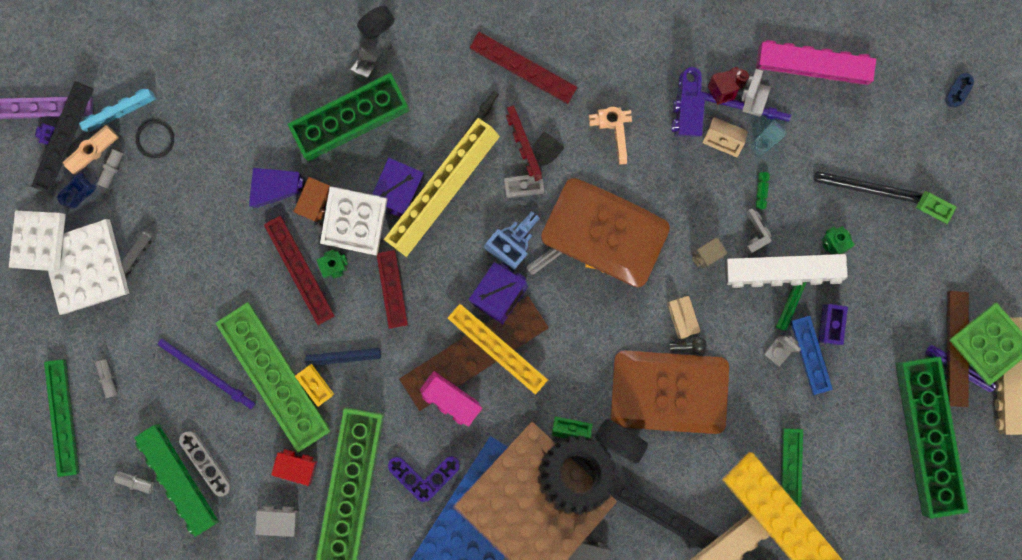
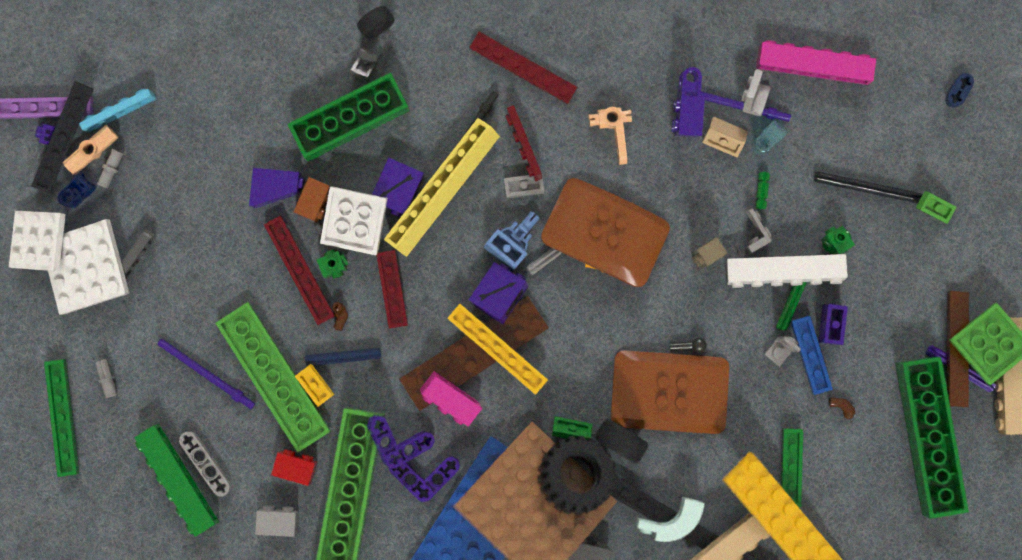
(133, 482): light grey axle -> none
(154, 122): black piece -> none
(341, 315): none -> reddish brown arm
(393, 448): none -> dark purple beam
(546, 149): pearl dark grey brick -> none
(679, 526): none -> light aqua arch
(683, 317): tan panel -> none
(726, 85): dark red brick -> none
(847, 408): none -> reddish brown arm

